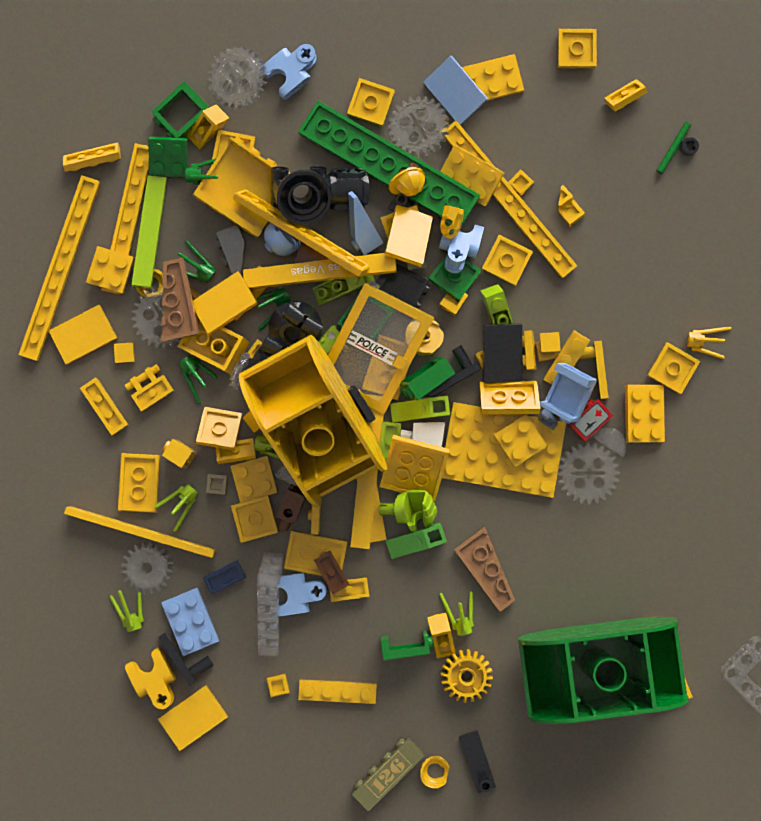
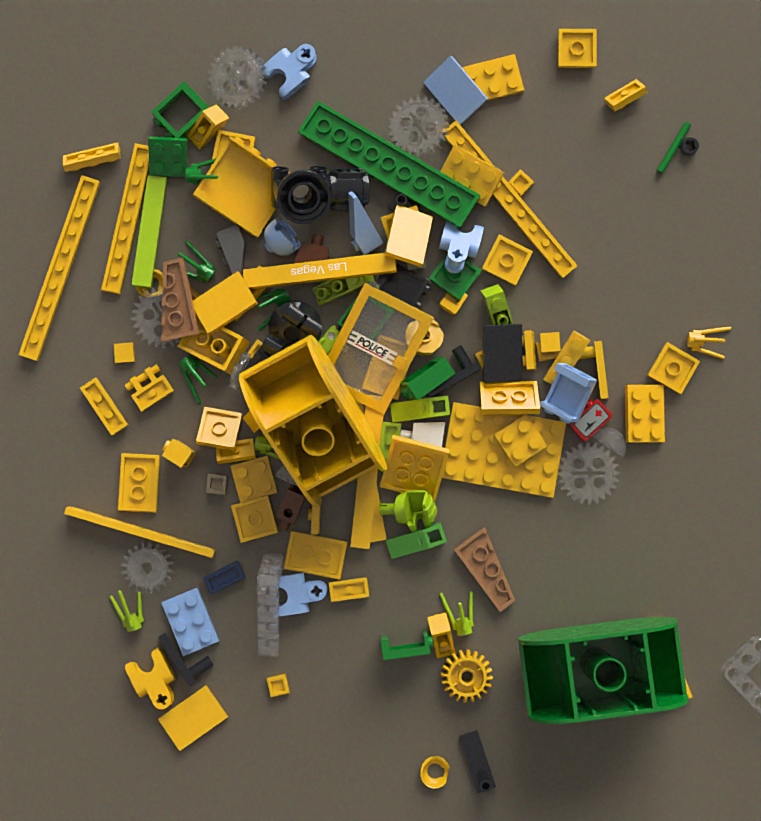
(83, 334): yellow tile -> none
(110, 270): yellow plate -> none
(187, 496): lime plant -> none
(302, 233): yellow tile -> none
(331, 572): reddish brown plate -> none
(337, 691): yellow plate -> none
(362, 404): black tile -> none
(370, 102): yellow plate -> none
(387, 773): olive brick -> none
(408, 181): yellow piece -> none
(451, 221): yellow rock -> none
(548, 419): sand blue tile -> none
(569, 208): yellow slope -> none

